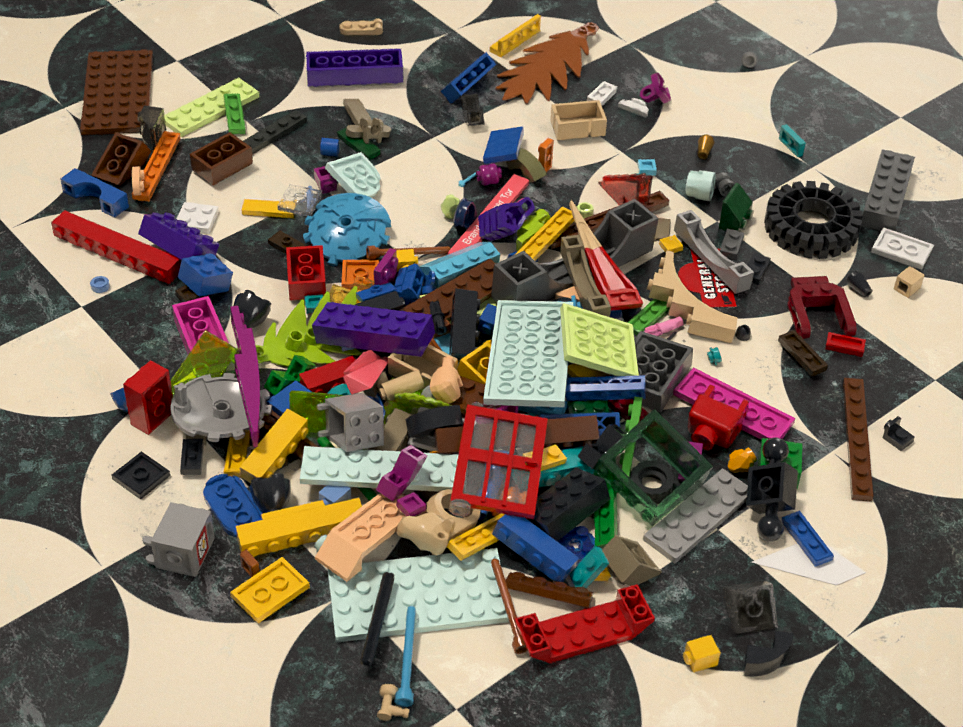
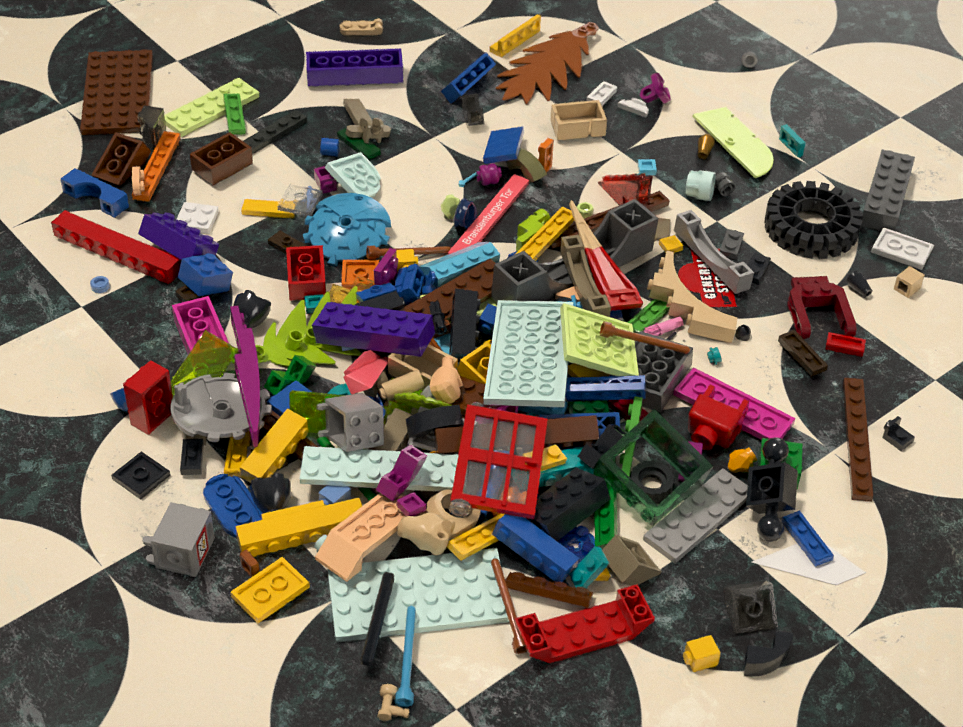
(327, 376): red brick -> none
(504, 219): dark purple piece -> none
(608, 329): none -> dark orange piece
(736, 210): dark green slope -> none
(737, 140): none -> yellowish green door

